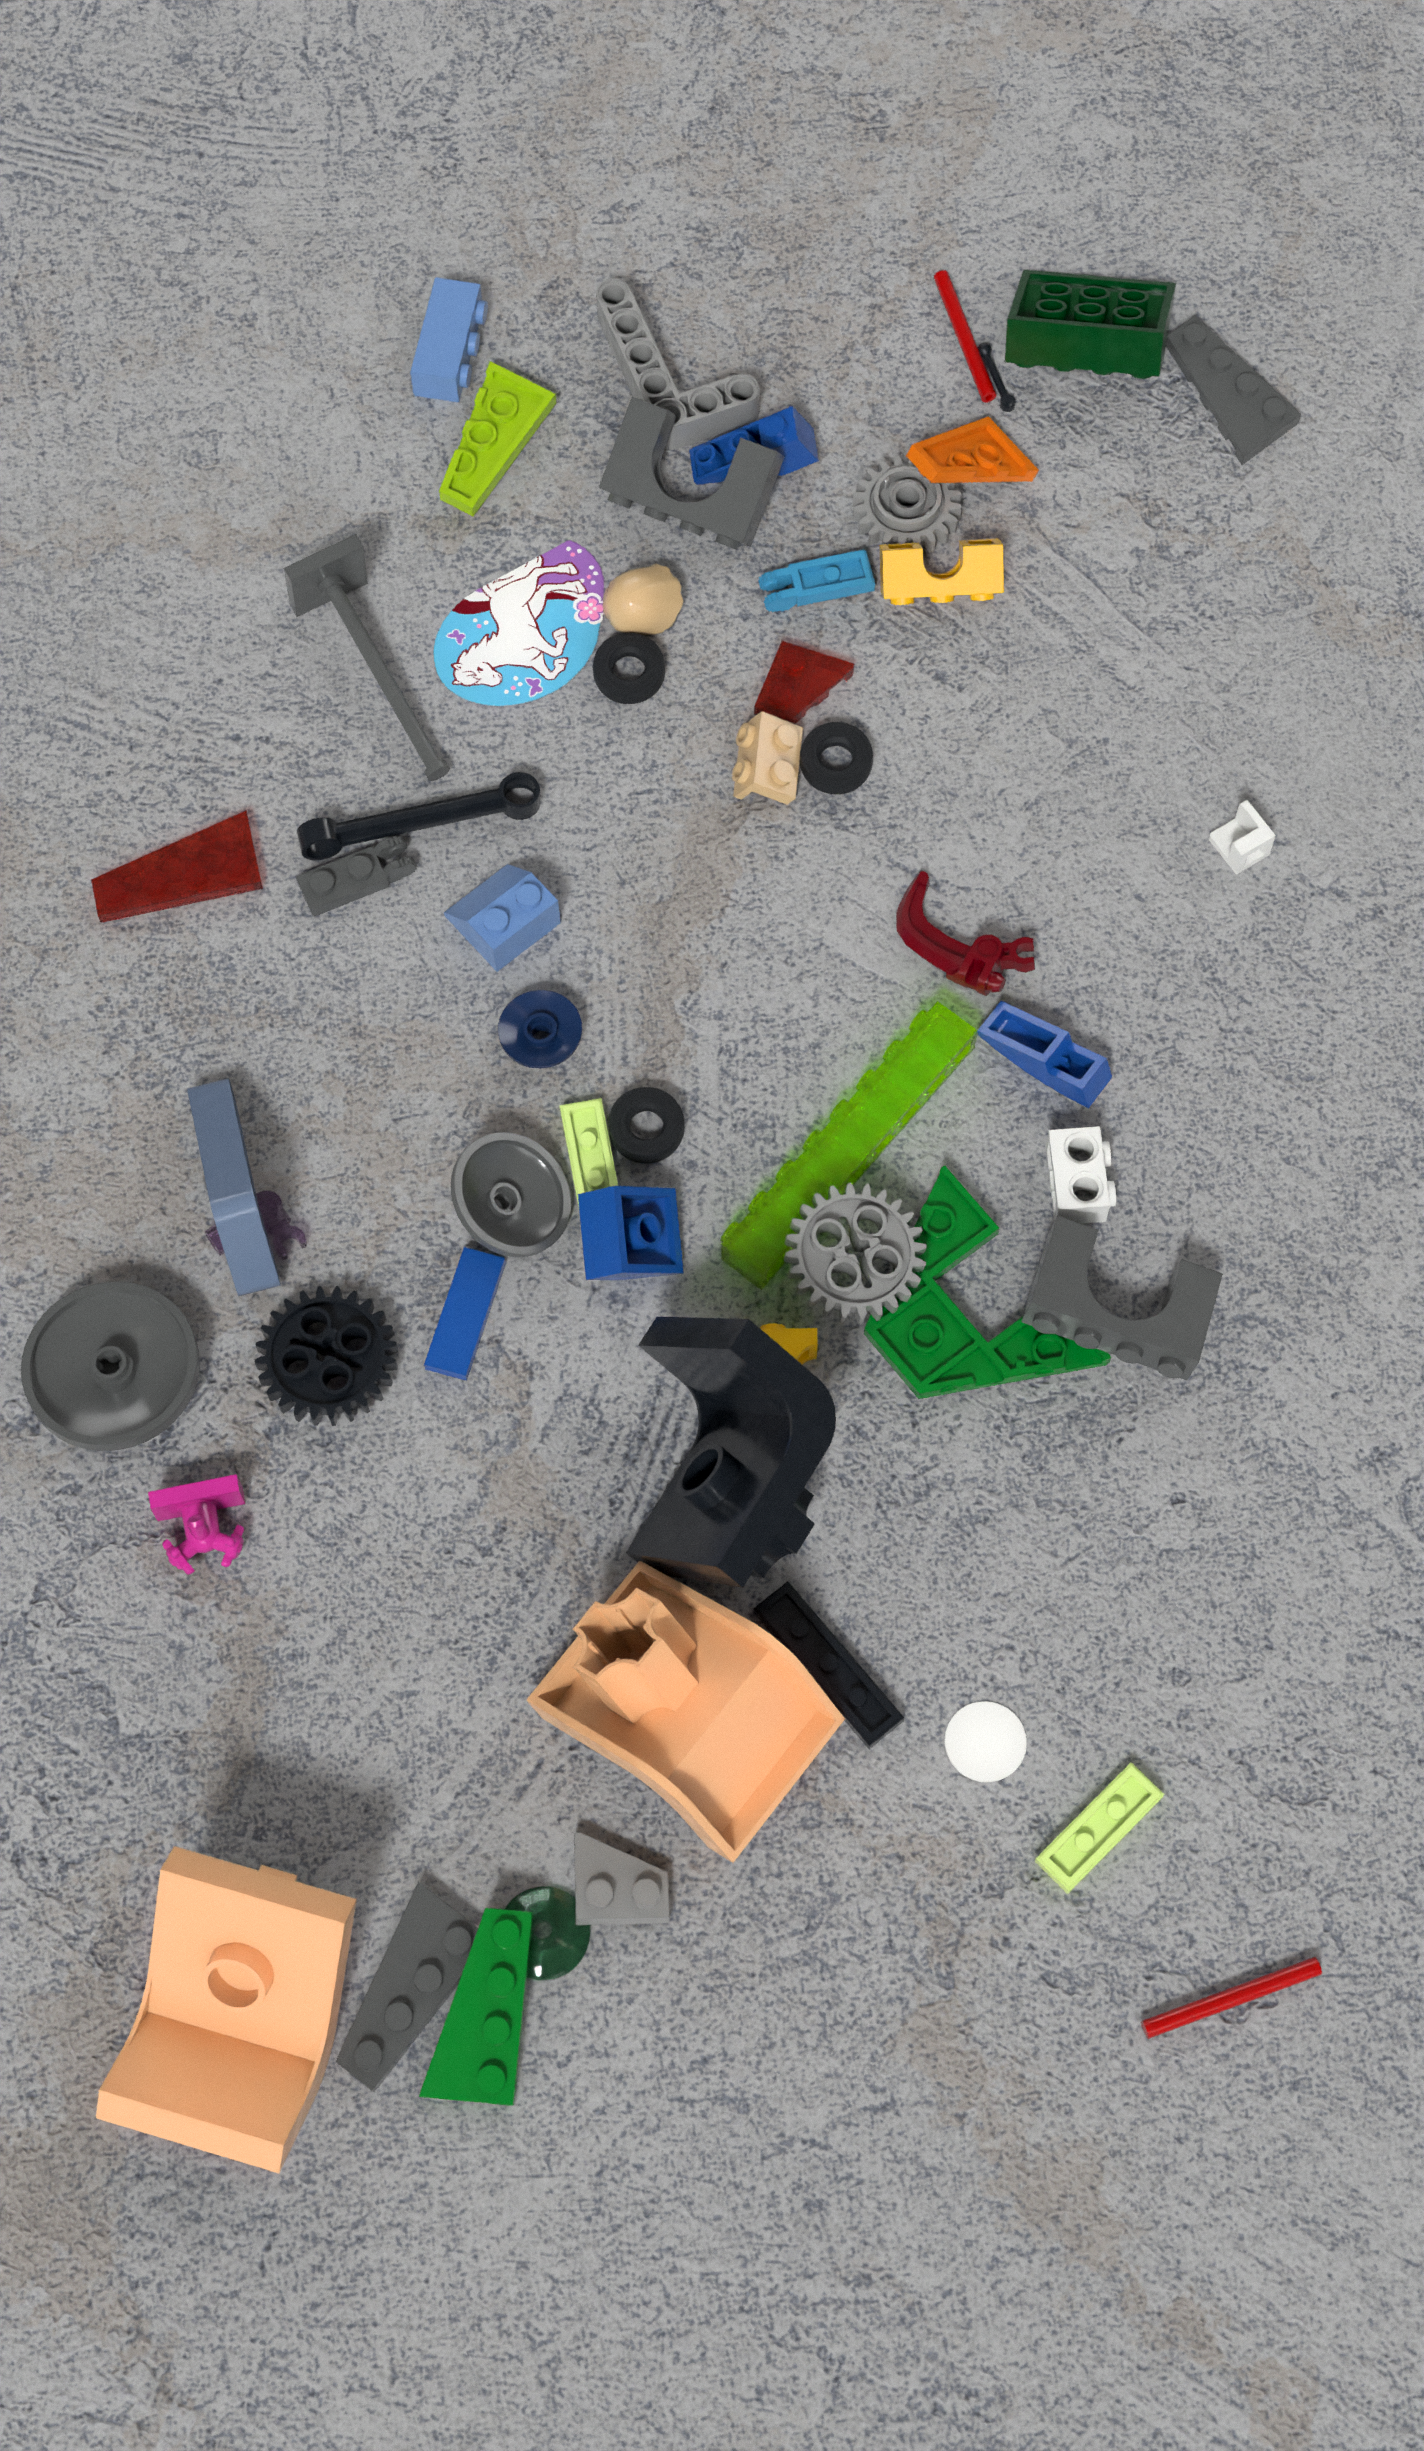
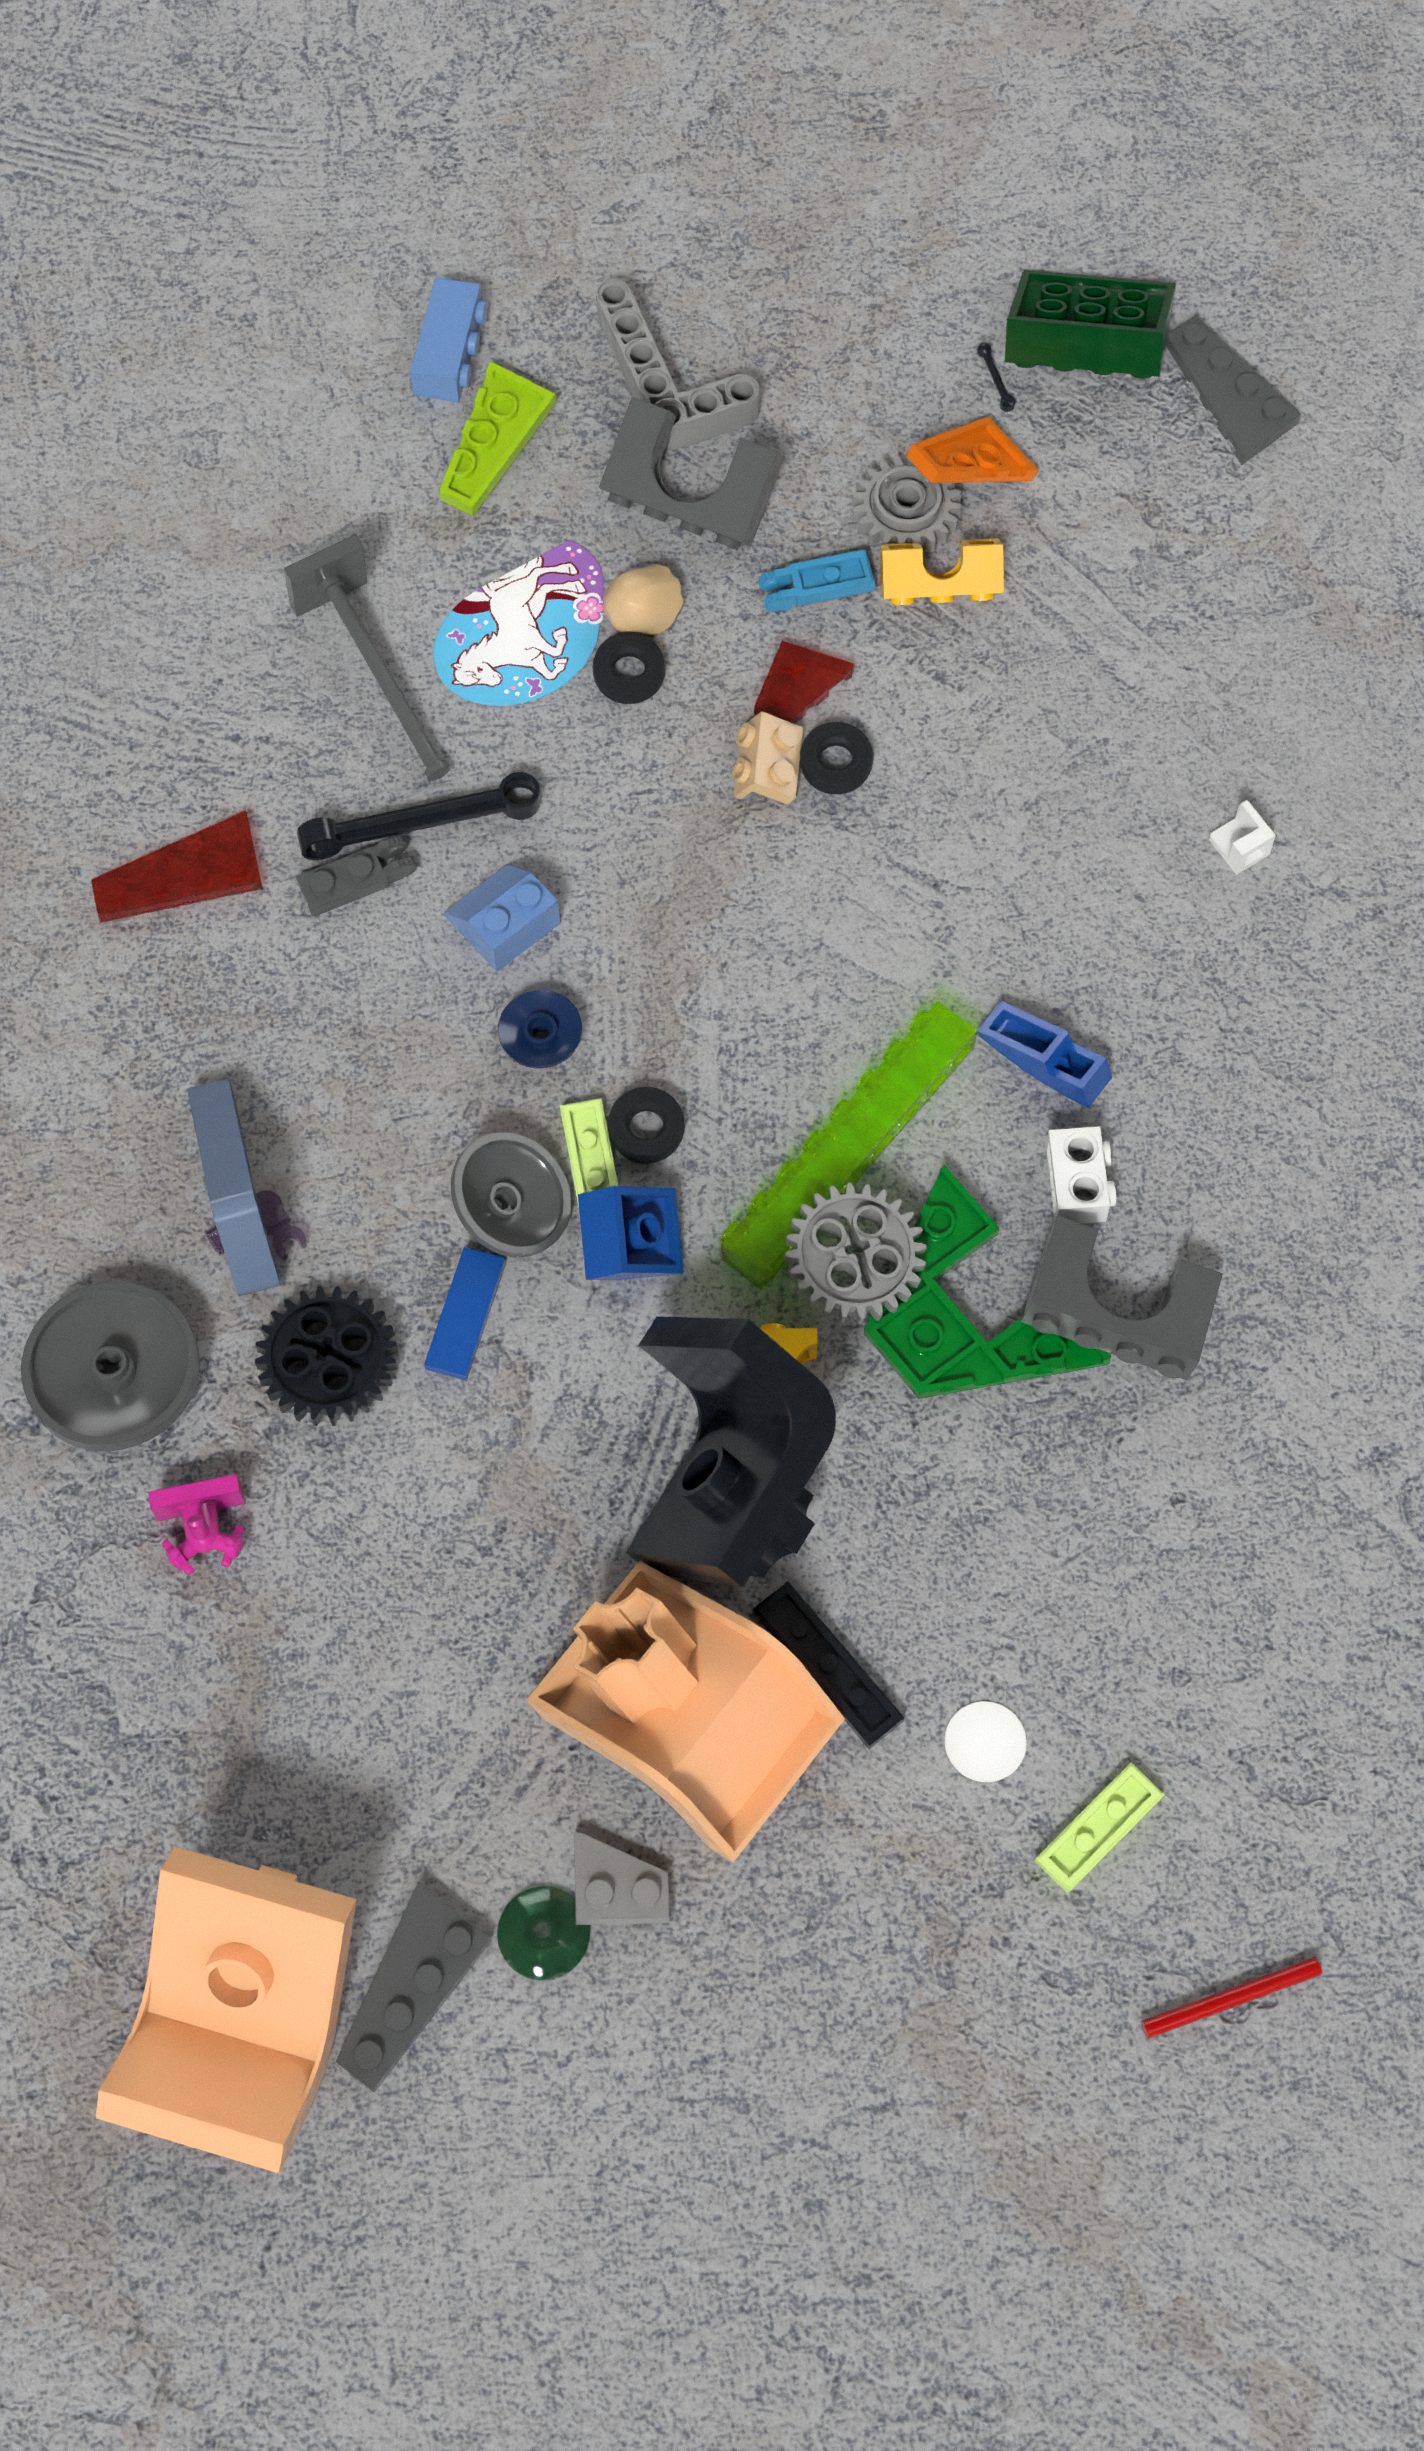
(483, 2027): green wing -> none
(782, 431): blue slope -> none
(964, 336): red piece -> none
(968, 966): dark red piece -> none

